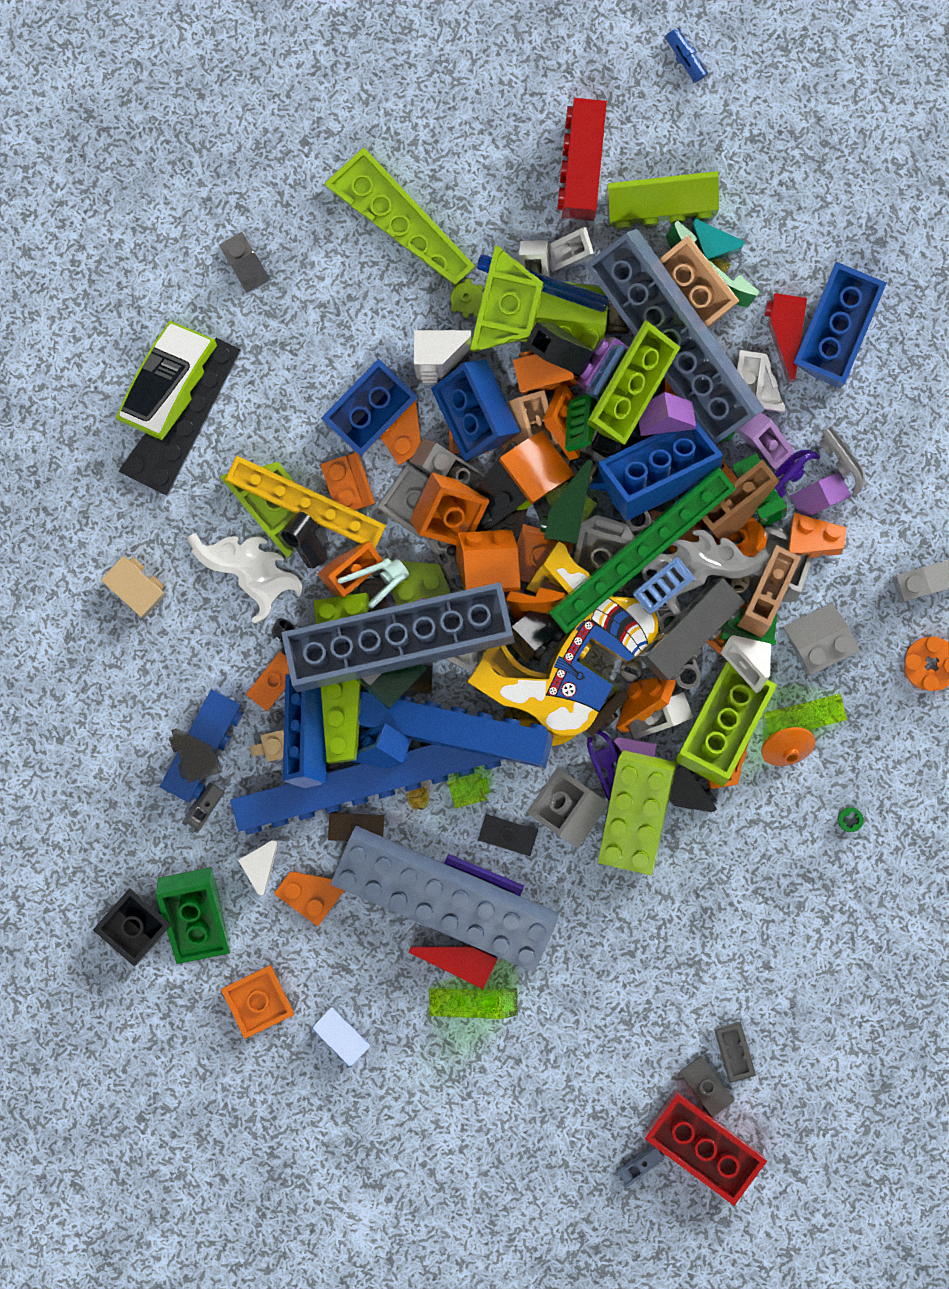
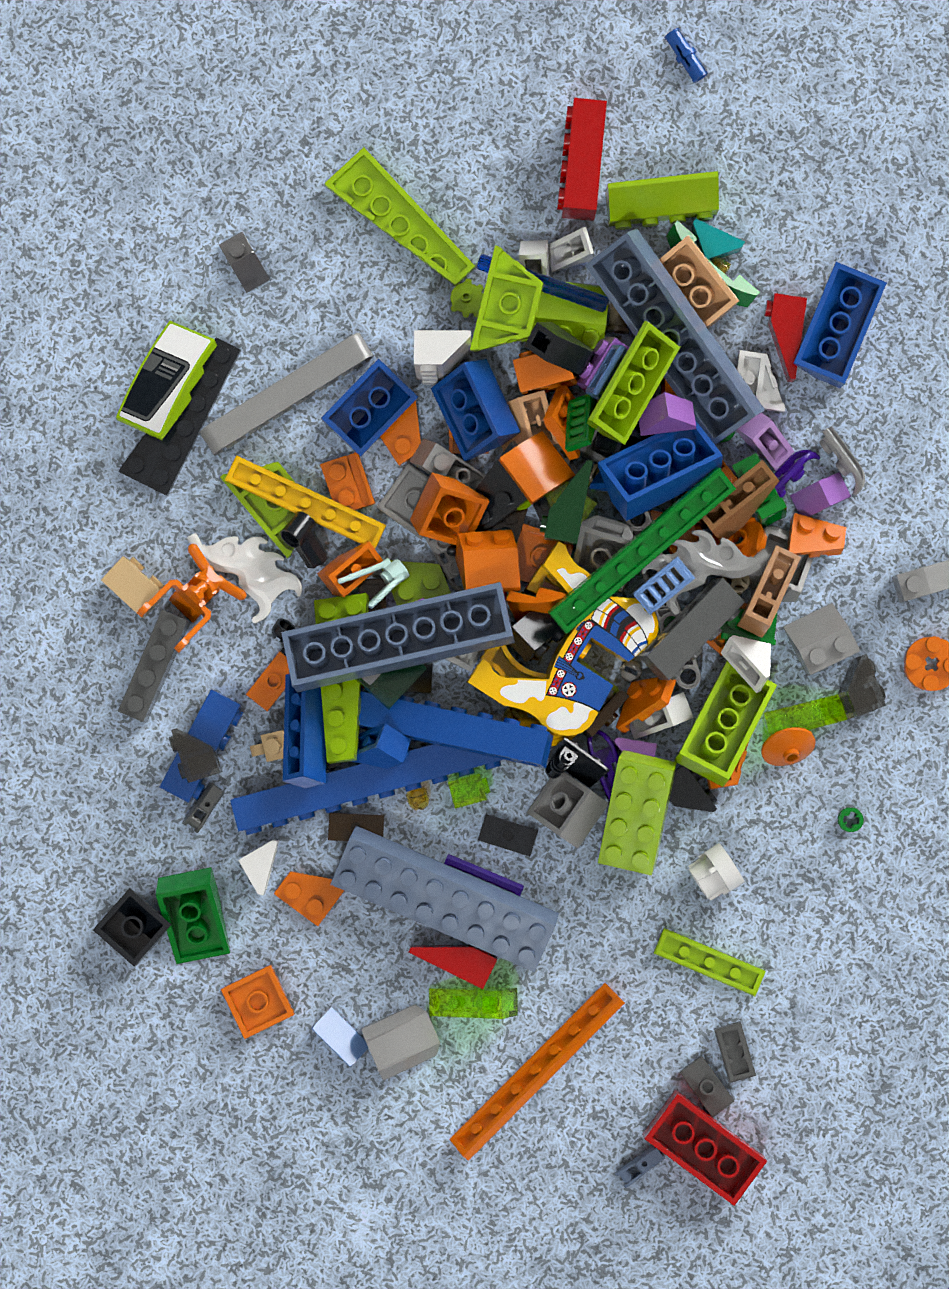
(153, 666): none -> dark grey brick
(195, 594): none -> orange piece
(286, 392): none -> light grey beam
(401, 1040): none -> light grey slope
(536, 1071): none -> orange plate
(571, 758): none -> black hinge
(709, 962): none -> lime tile
(715, 872): none -> white piece
(860, 688): none -> clear smoke slope

